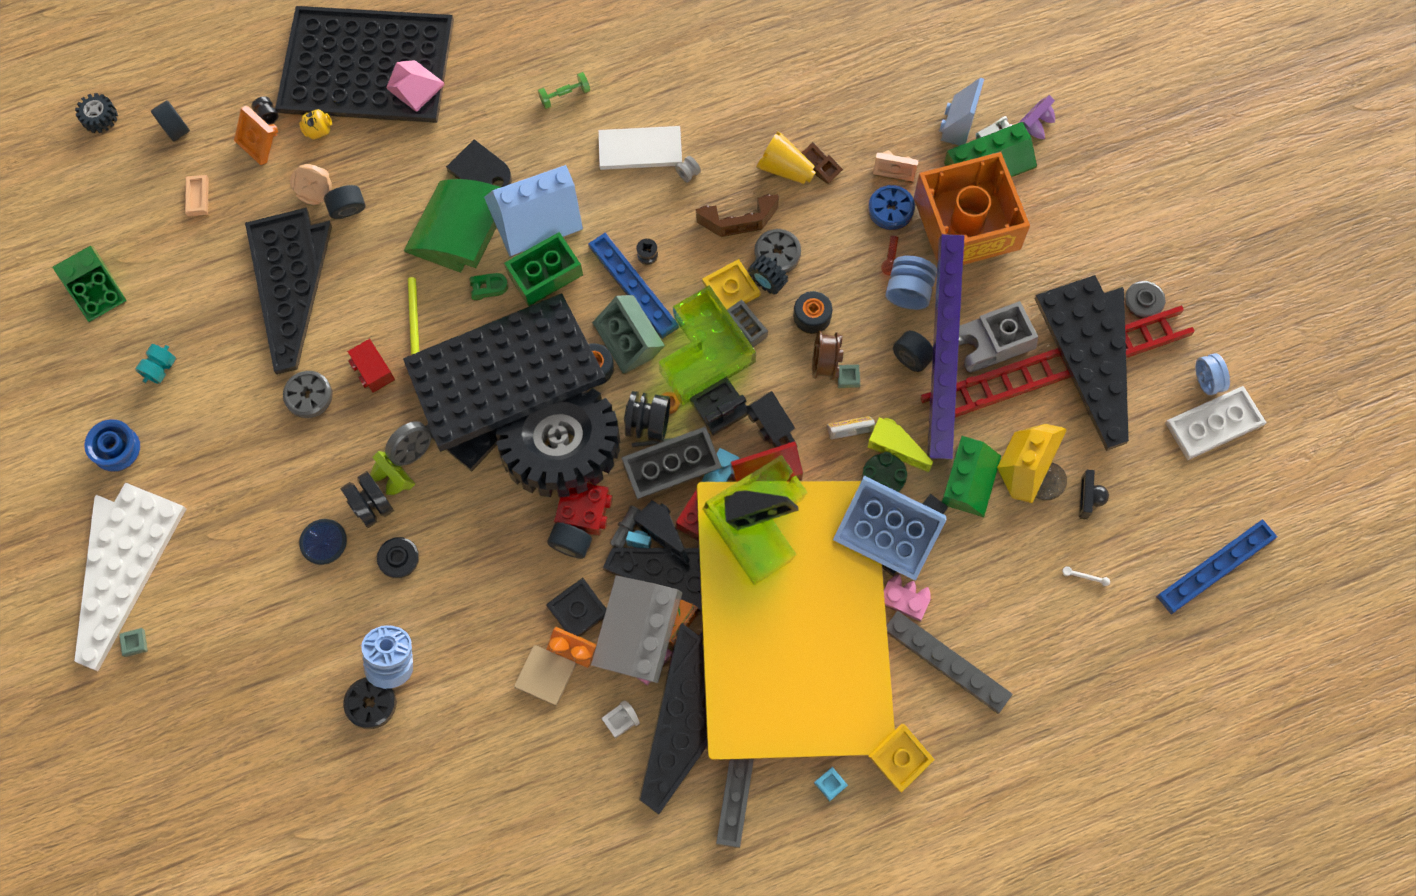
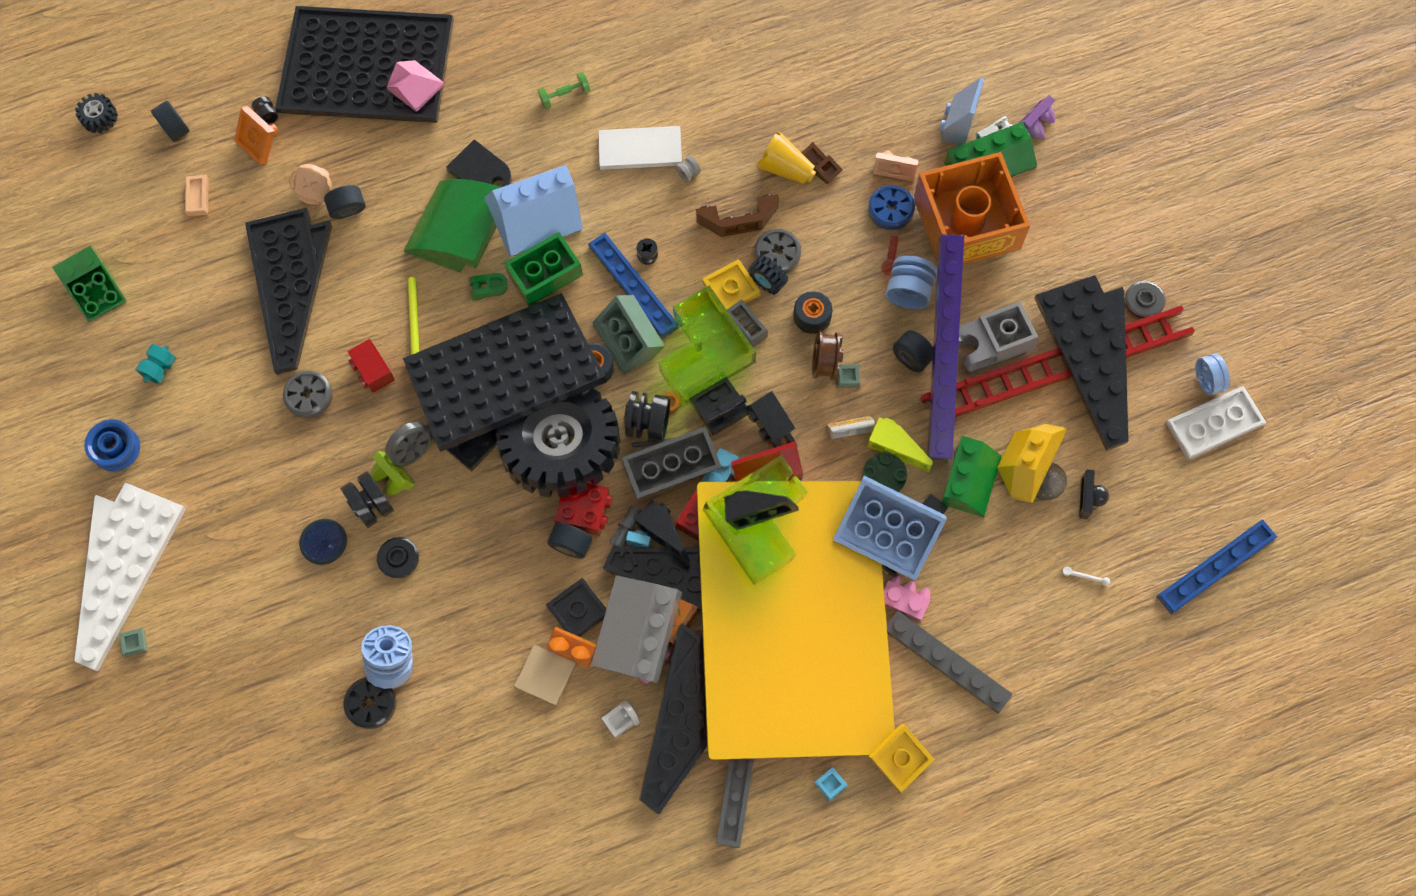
(315, 124): yellow head -> none

